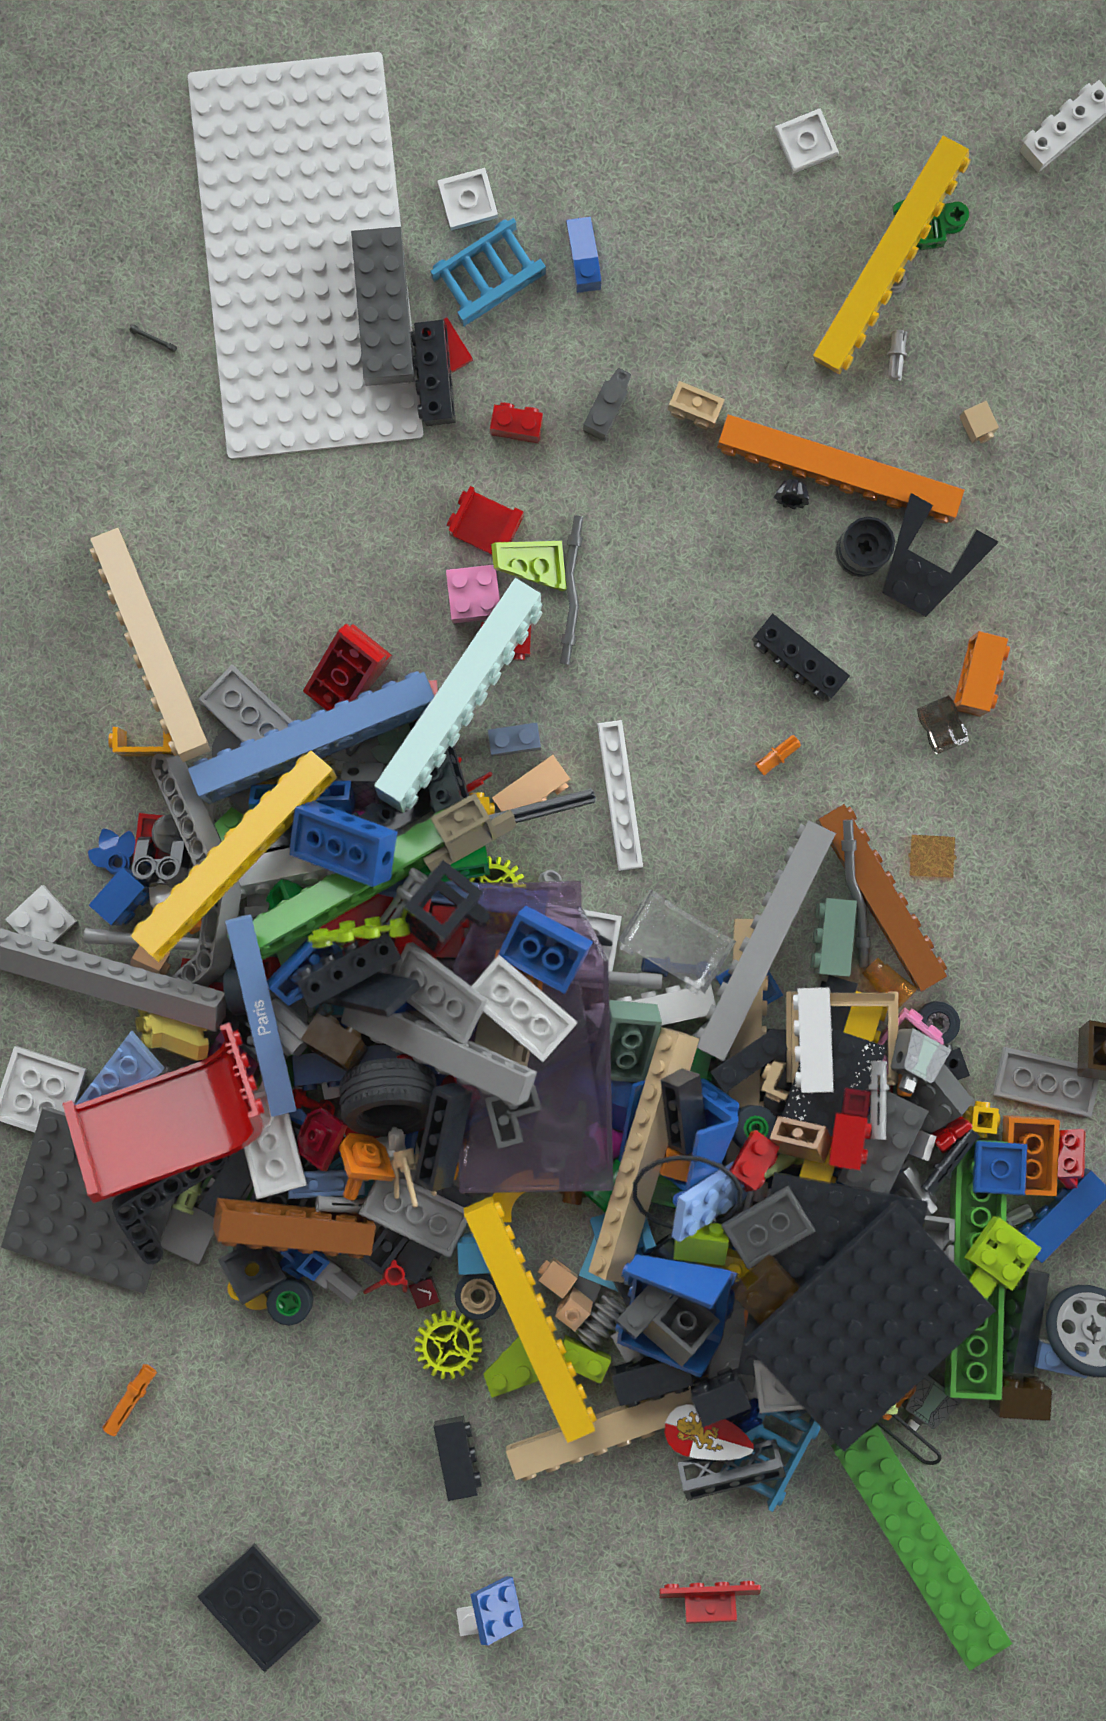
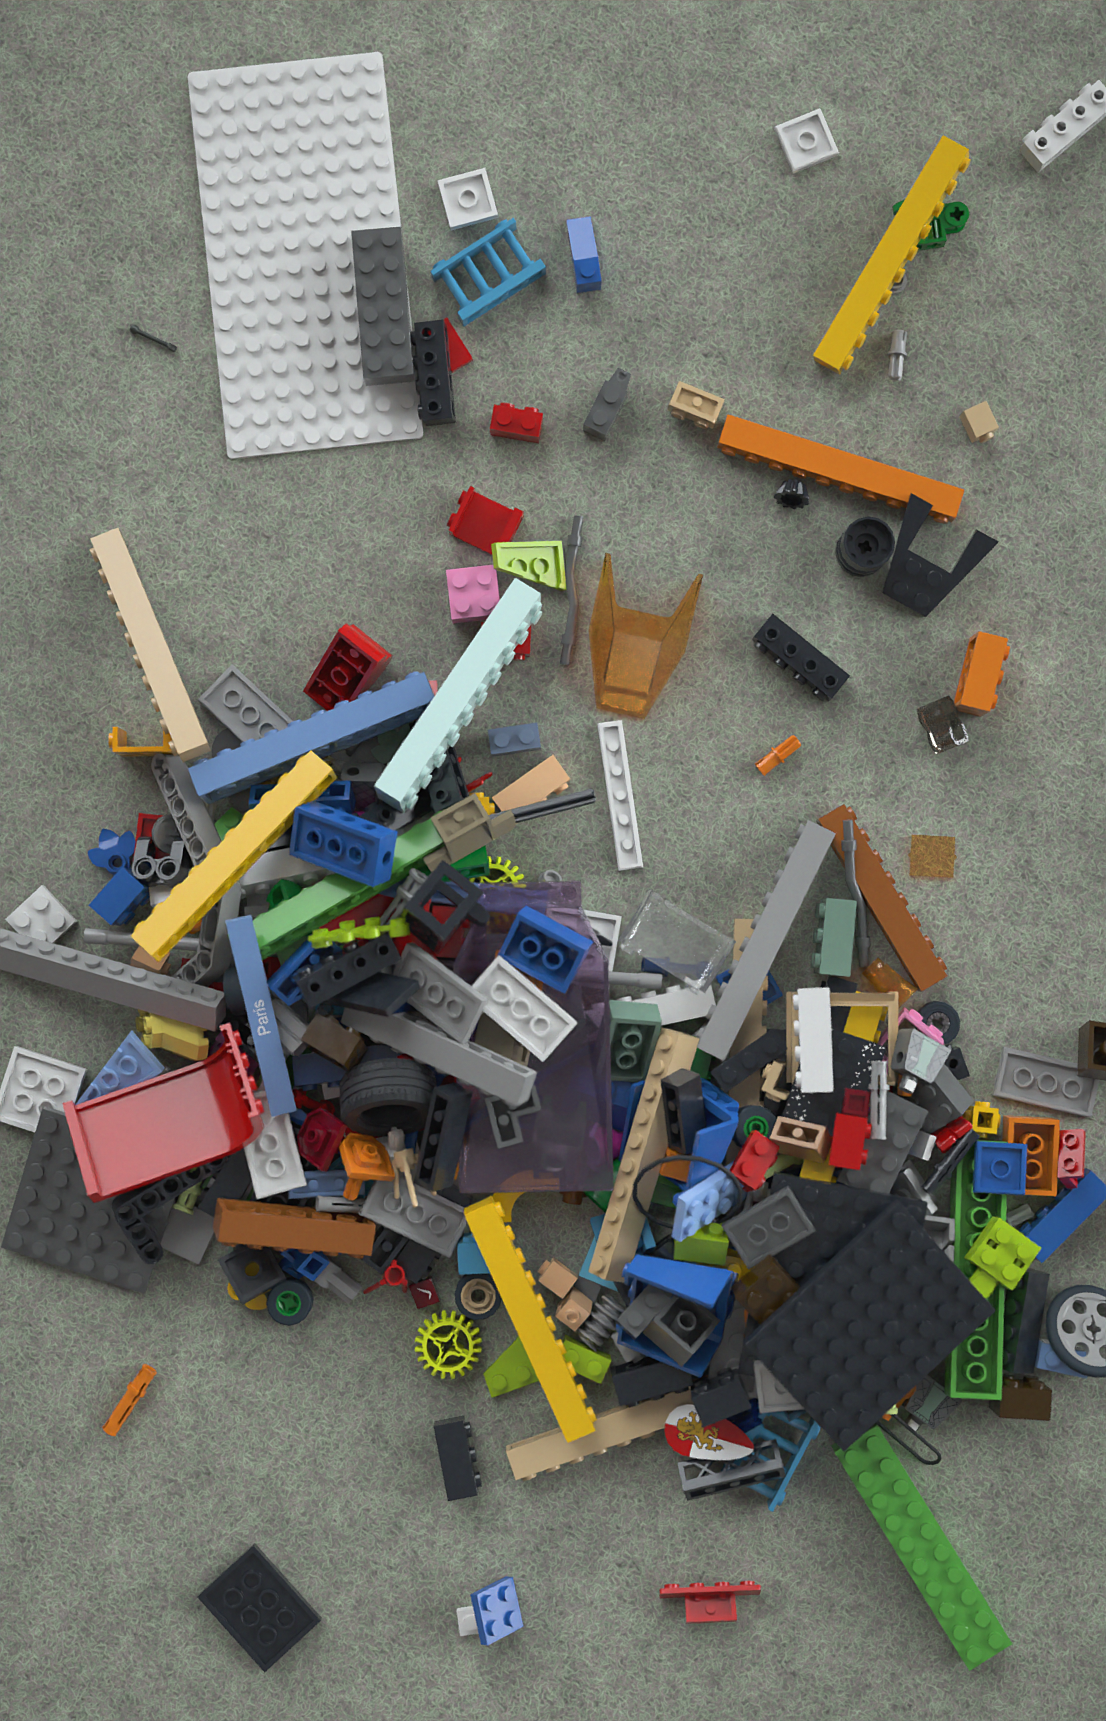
(635, 649): none -> clear orange windscreen

